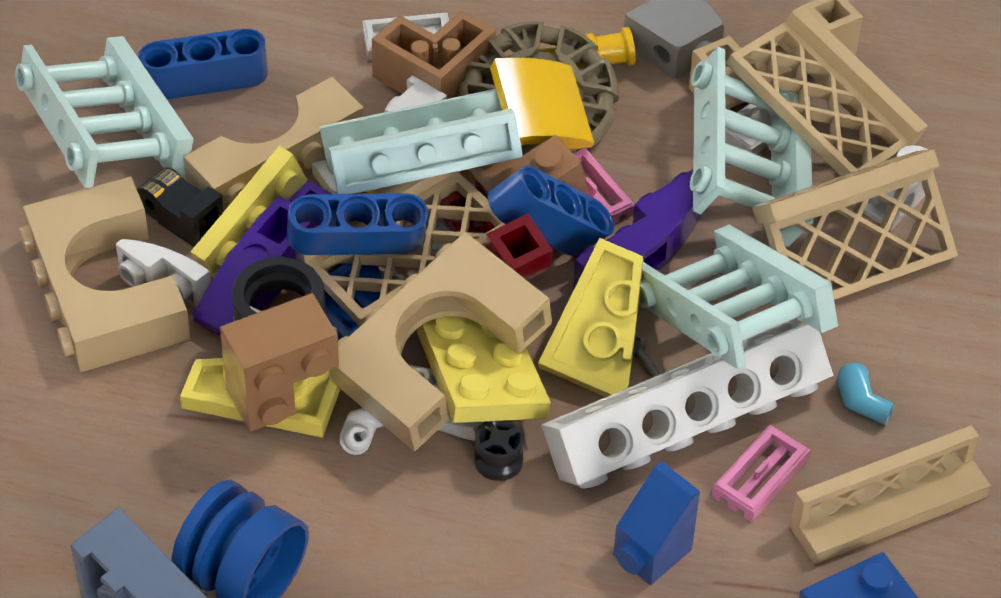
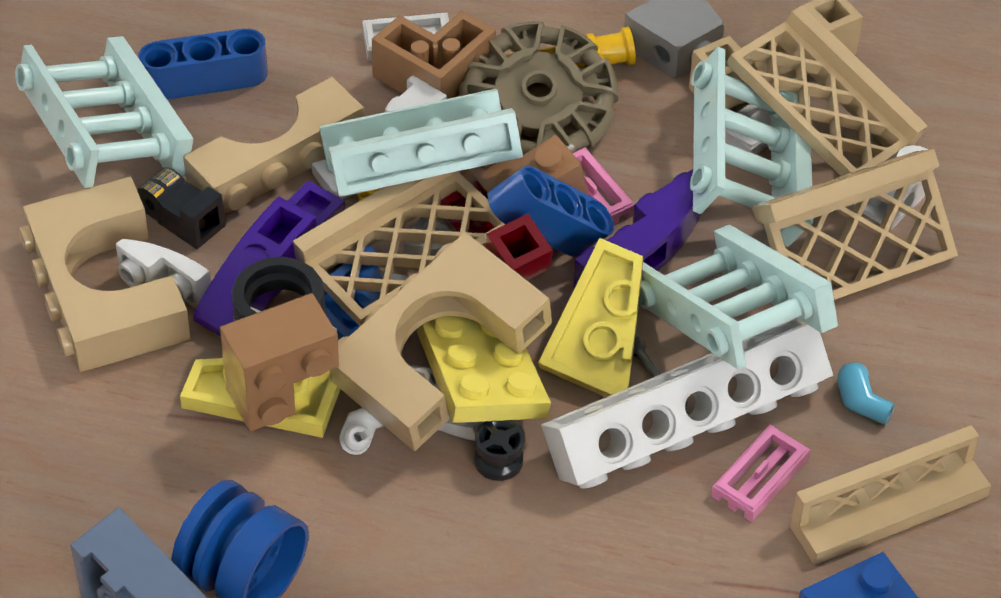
(276, 178): light yellow wing -> none
(337, 237): blue beam -> none
(543, 100): yellow slope -> none
(657, 525): blue slope -> none

